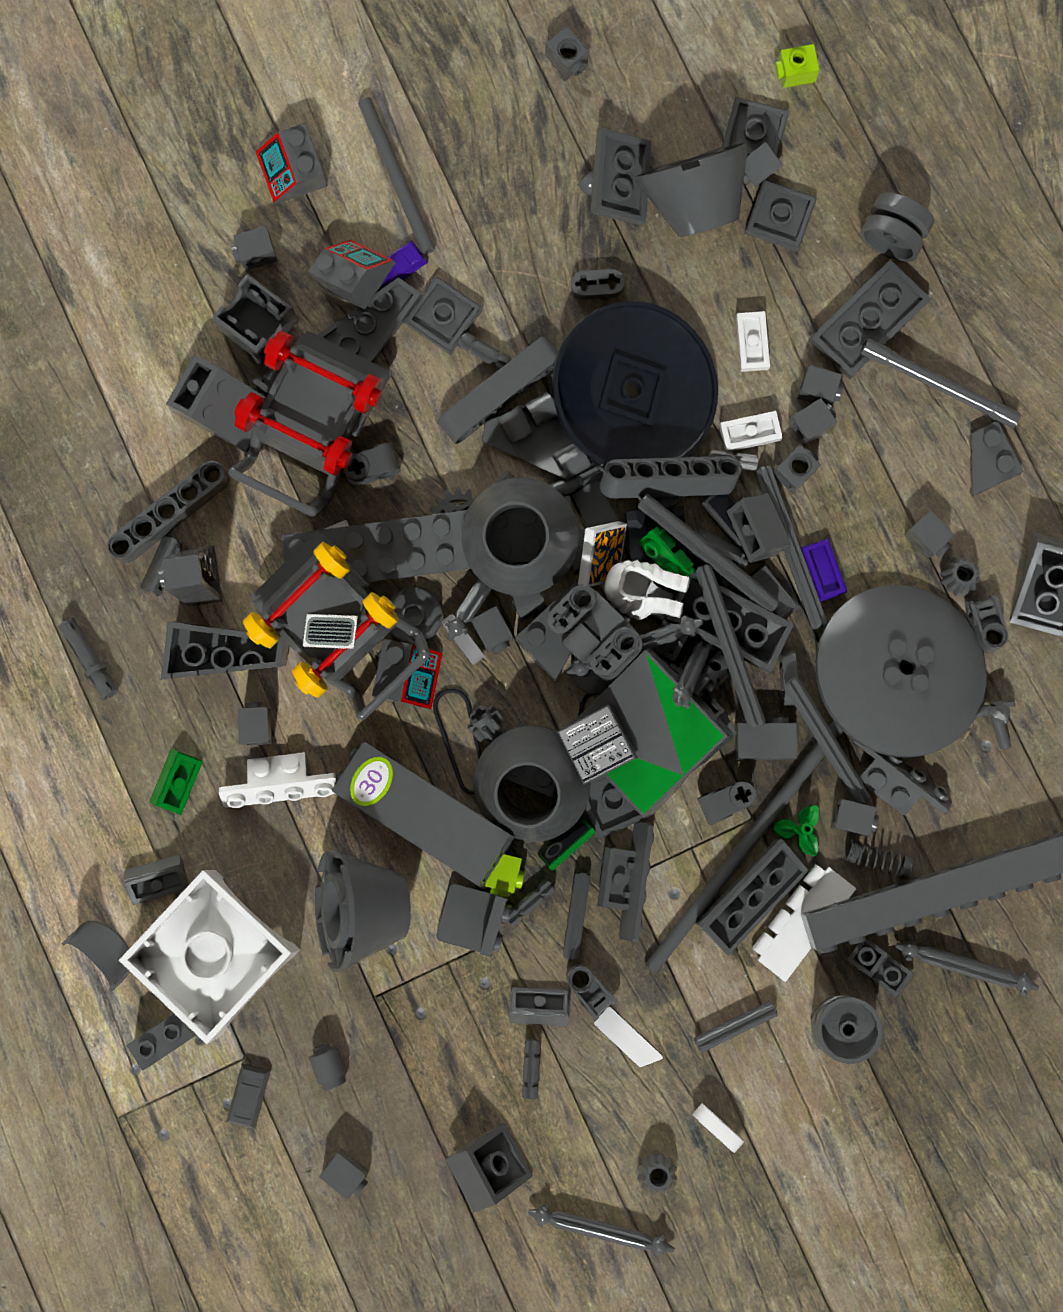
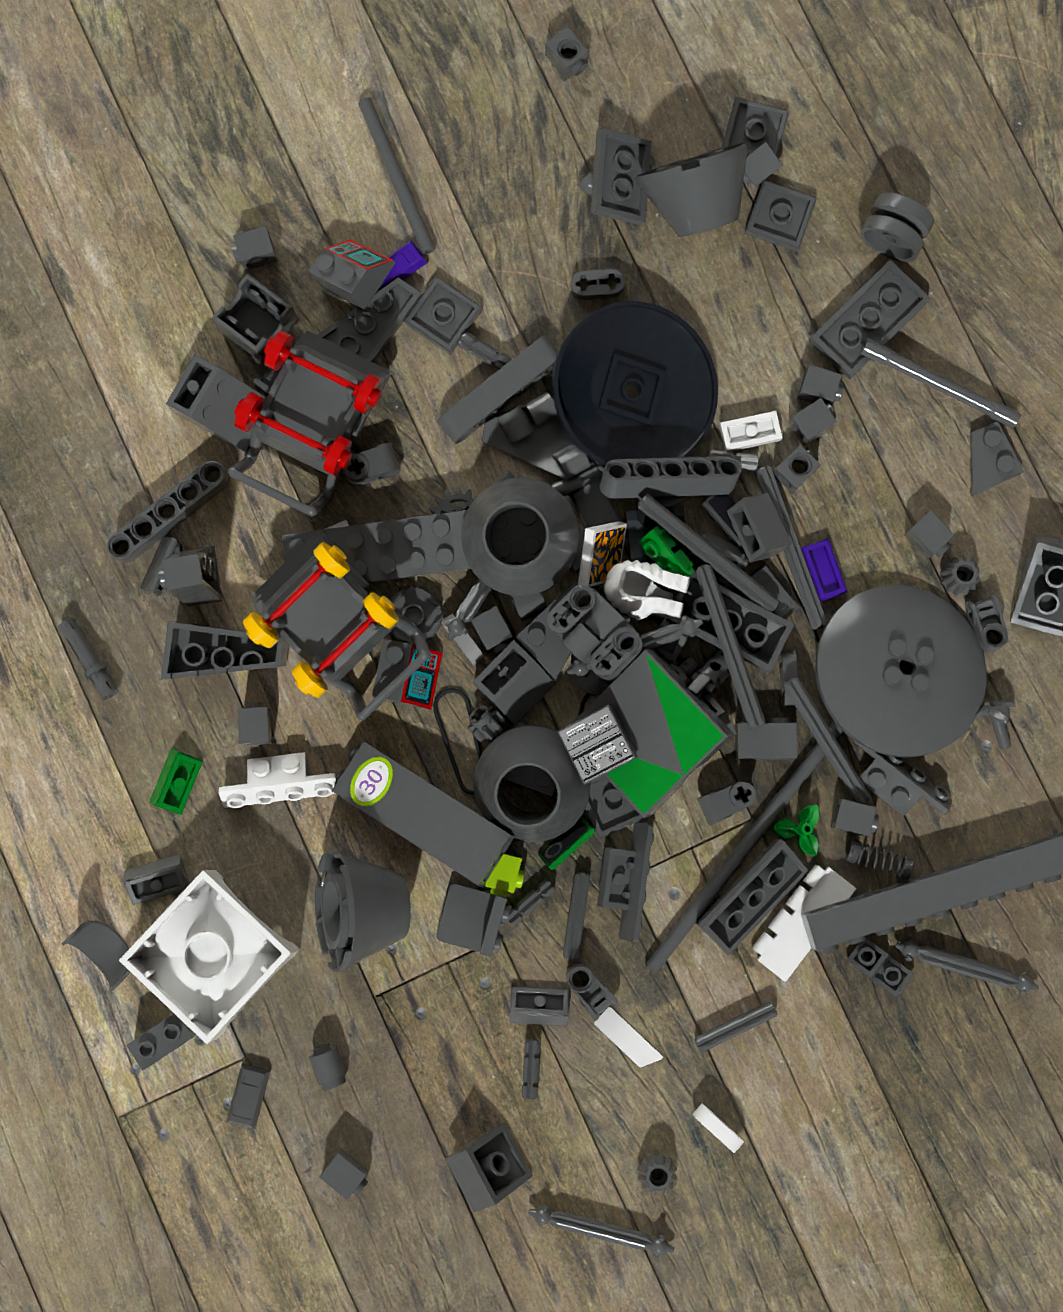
(291, 164): dark grey slope -> none
(330, 631): sticker -> none
(514, 682): none -> dark grey slope
(691, 673): dark grey wheel -> none
(752, 341): white plate -> none
(797, 66): lime brick -> none
(864, 1029): dark grey wheel -> none

